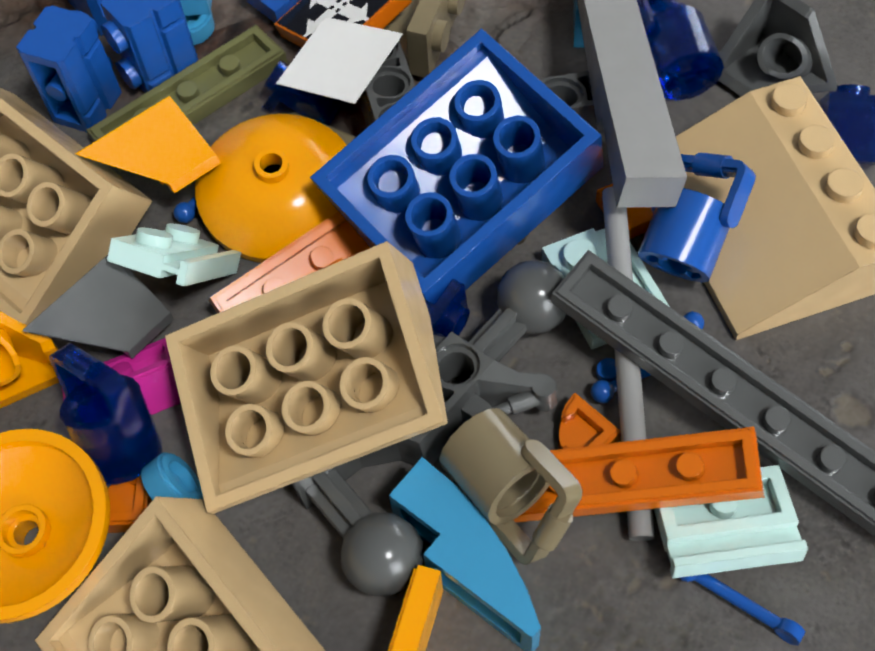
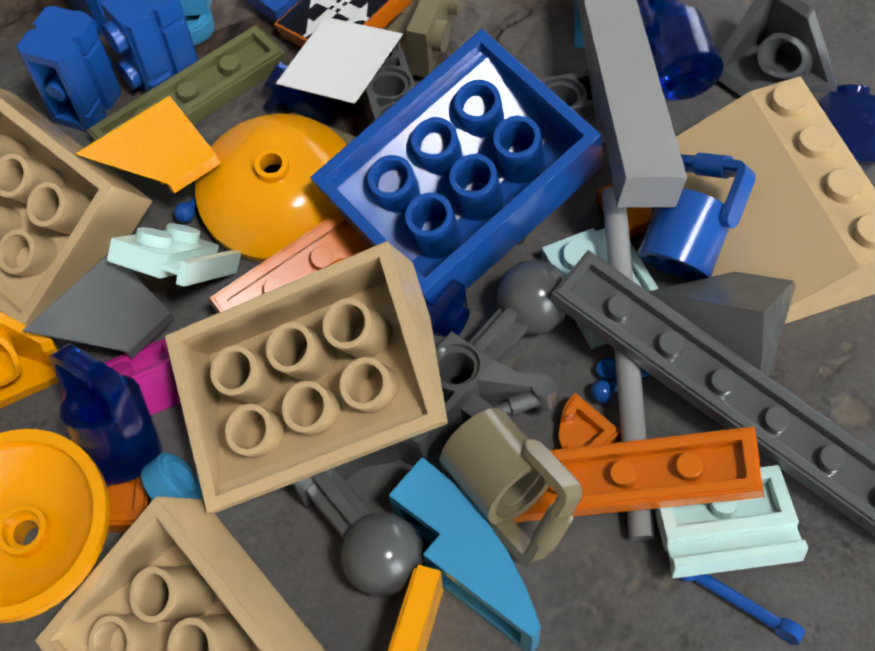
(736, 310): none -> dark grey slope

